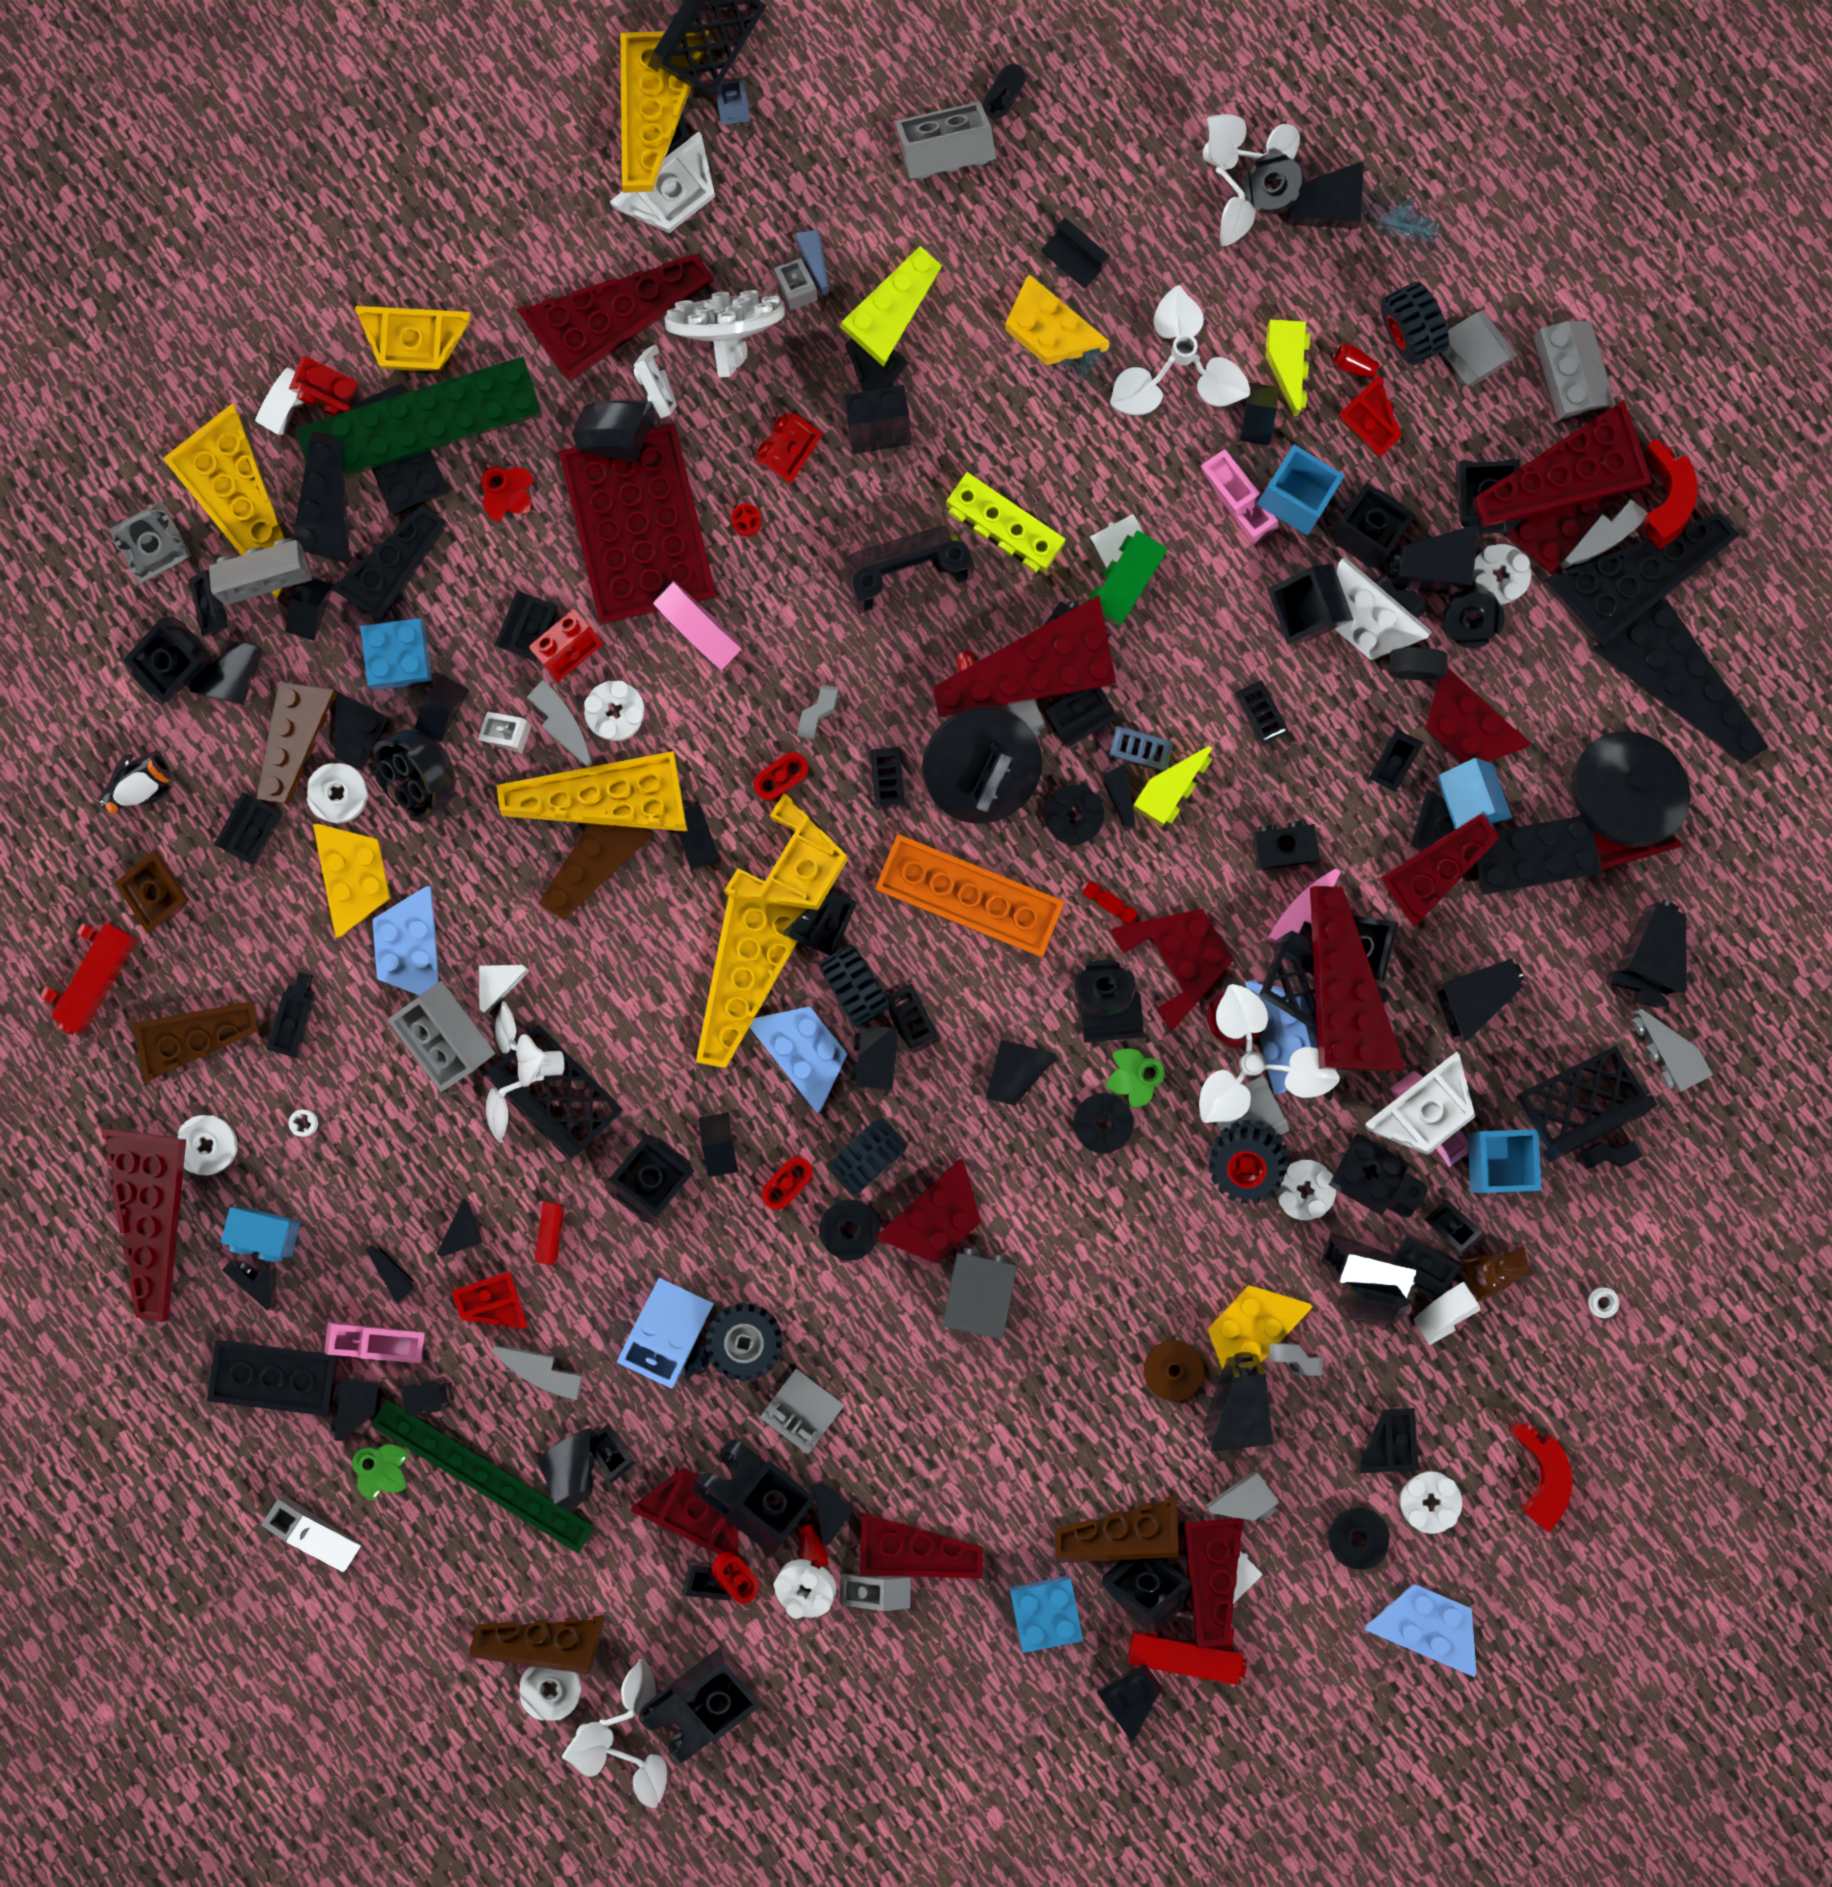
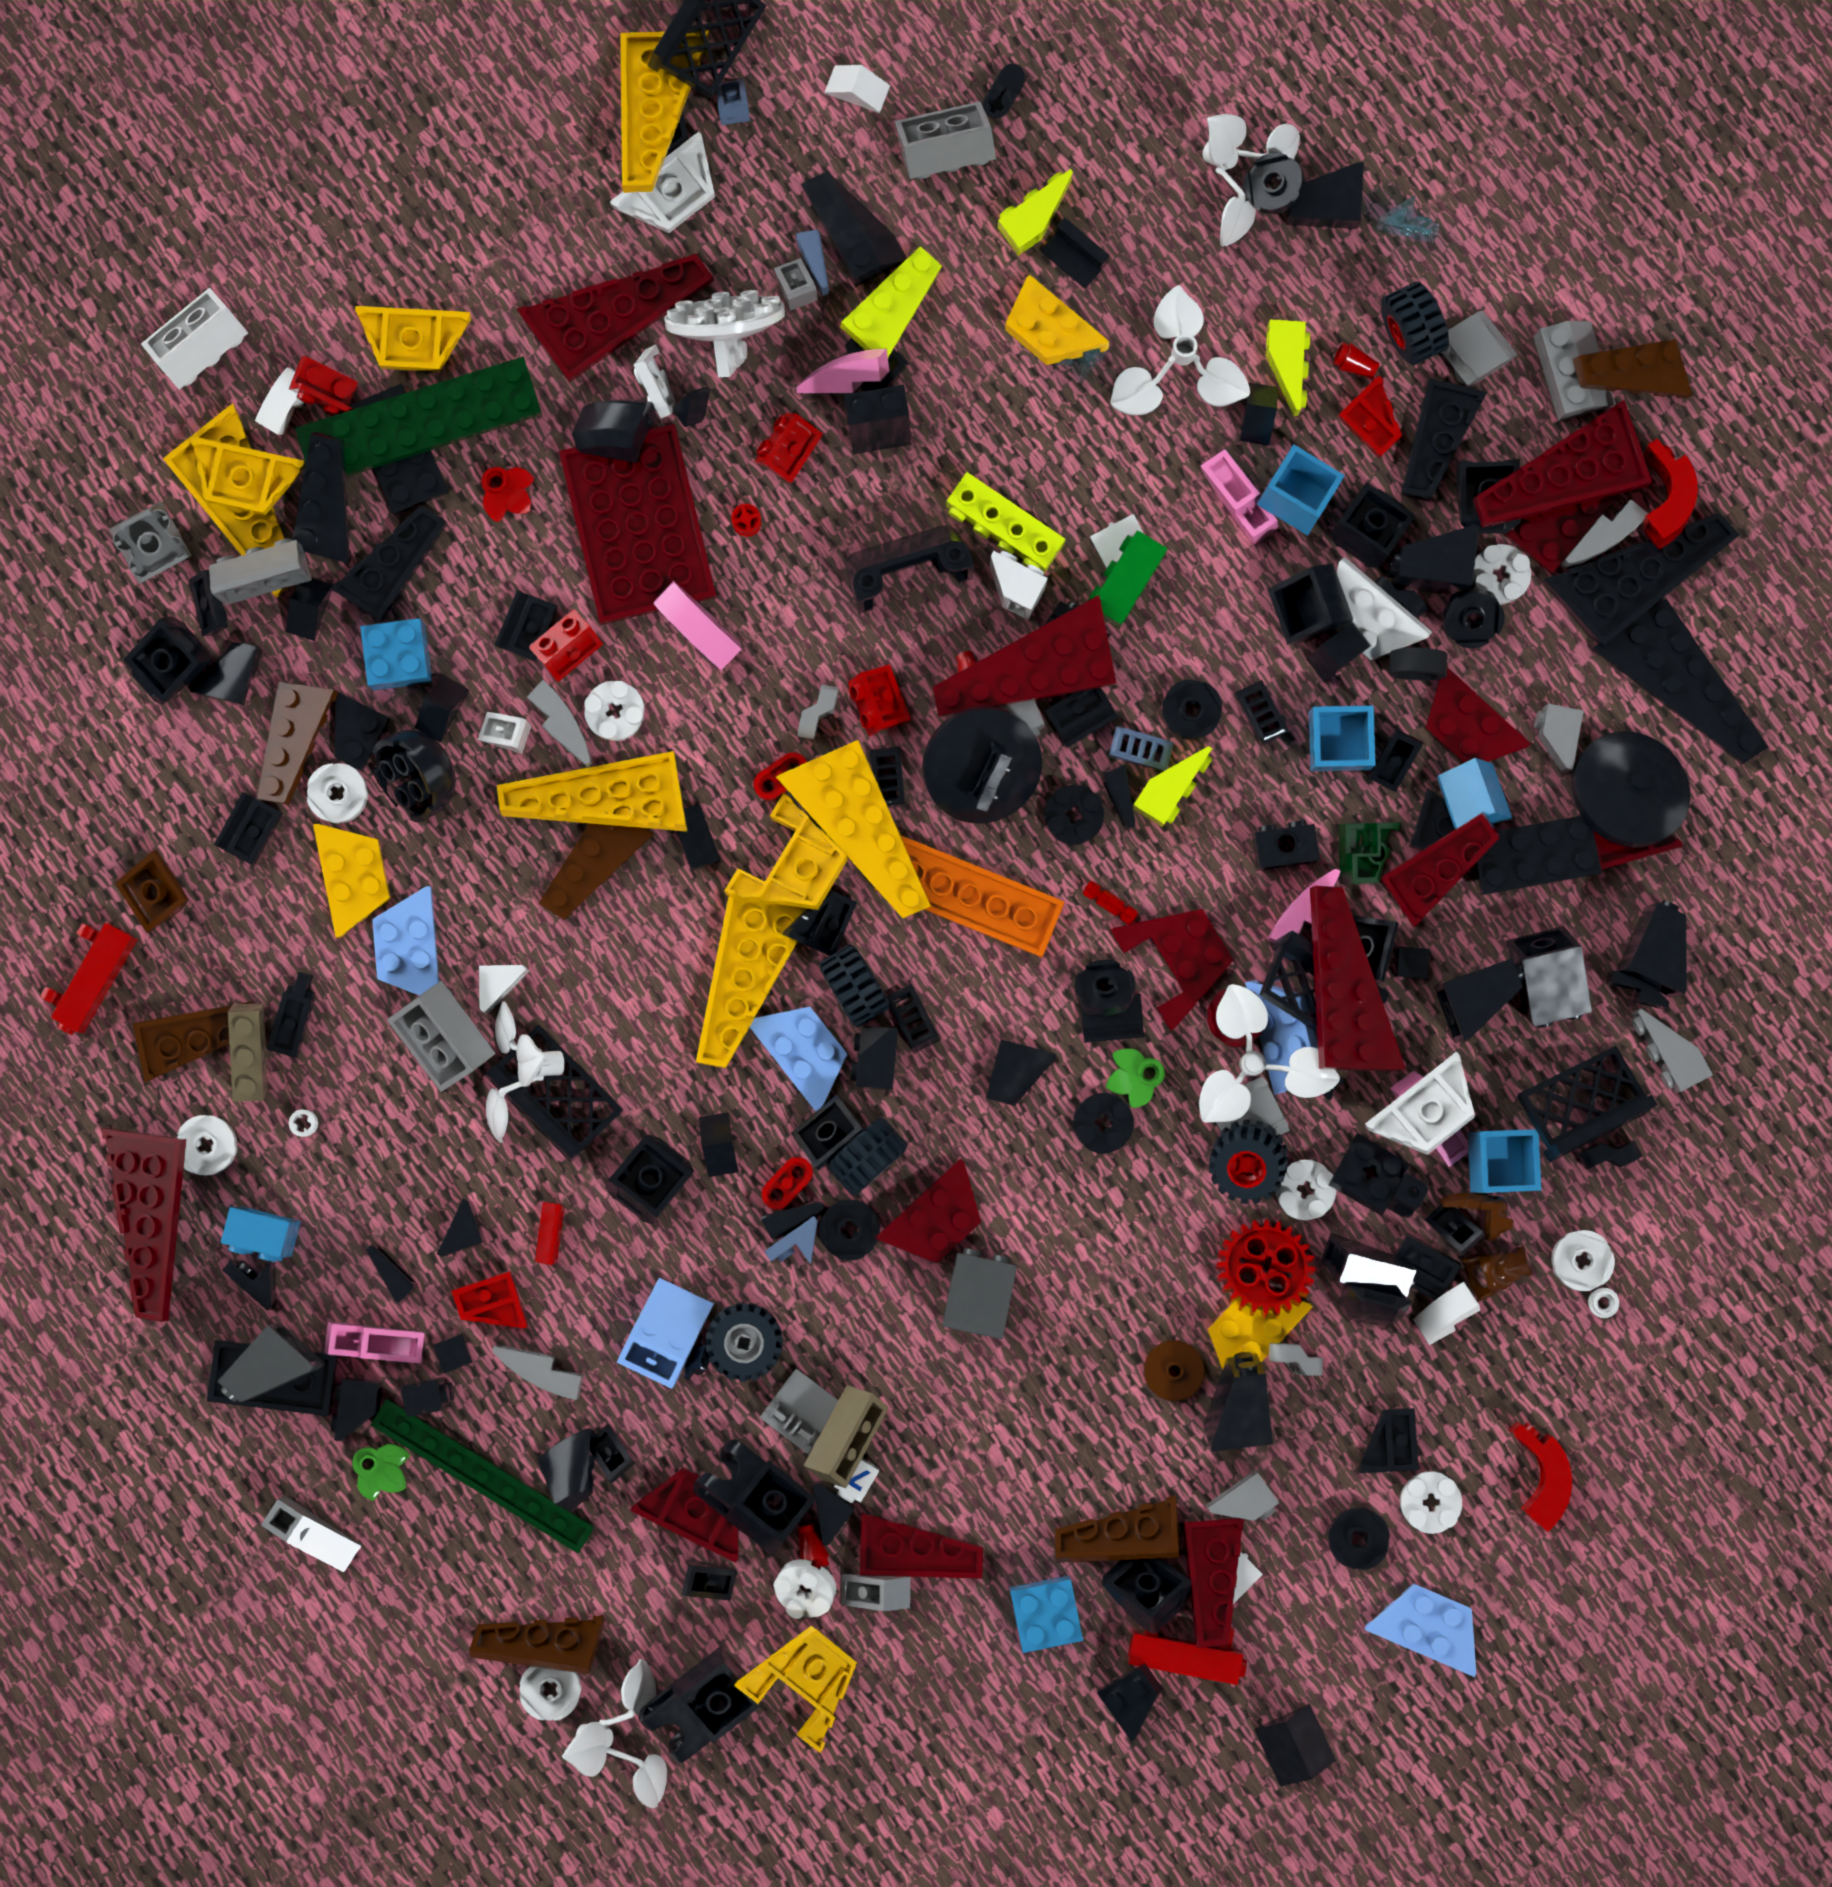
(136, 782): animal -> none
(194, 339): none -> white slope
(243, 476): none -> yellow wing
(247, 1052): none -> dark tan brick
(268, 1363): none -> dark grey slope
(453, 1353): none -> black tile
(692, 407): none -> black slope
(730, 1573): red plate -> none
(784, 1220): none -> black slope
(802, 1236): none -> sand blue slope
(813, 1670): none -> yellow wing
(827, 1132): none -> black slope
(846, 1436): none -> dark tan brick
(847, 373): none -> bright pink slope
(851, 809): none -> yellow wing
(856, 234): none -> black wedge
(857, 86): none -> white slope
(860, 1482): none -> white brick
(878, 700): none -> red bracket
(1017, 585): none -> white slope
(1030, 220): none -> neon yellow slope
(1195, 693): none -> black plate
(1258, 1294): none -> red gear
(1295, 1746): none -> black slope
(1338, 651): none -> black slope
(1341, 738): none -> dark azure piece
(1365, 861): none -> dark green slope
(1412, 962): none -> black tile
(1439, 431): none -> black wing
(1495, 1206): none -> reddish brown hair
(1553, 976): none -> slope
(1559, 733): none -> light grey slope
(1589, 1276): none -> white plate
(1637, 369): none -> reddish brown wing

